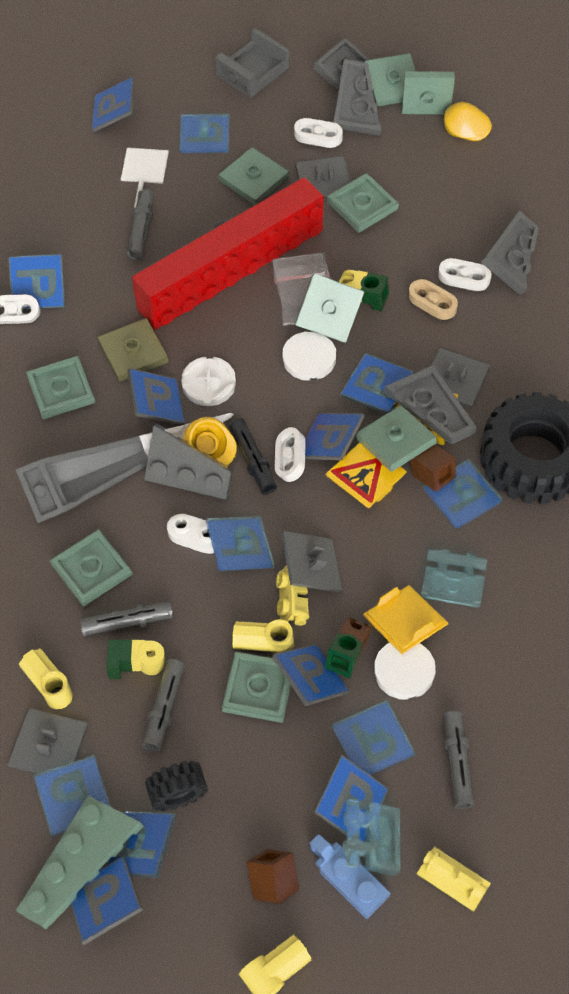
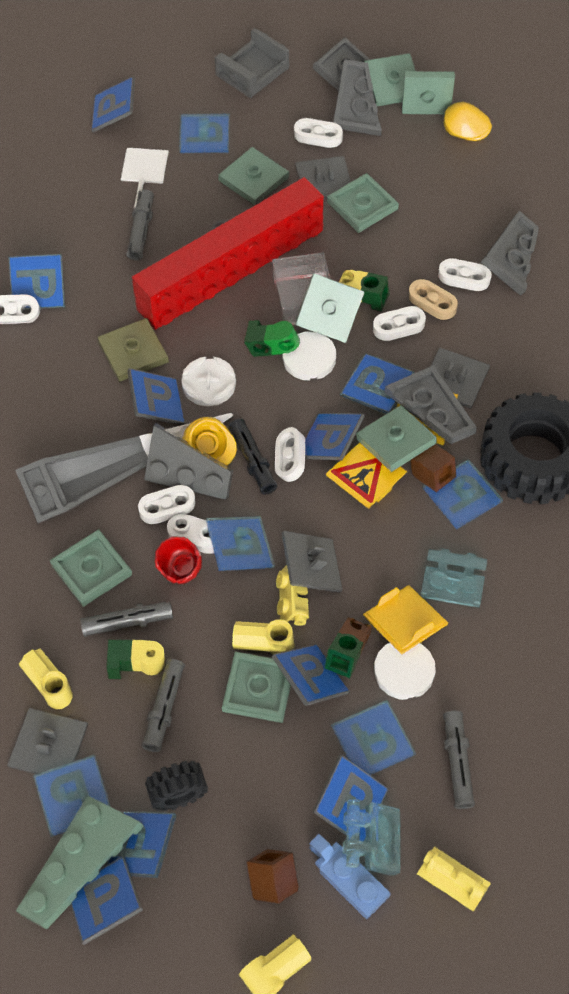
(60, 387): sand green plate -> none
(166, 503): none -> white plate
(178, 559): none -> red hair
(271, 339): none -> leg
(398, 323): none -> white plate

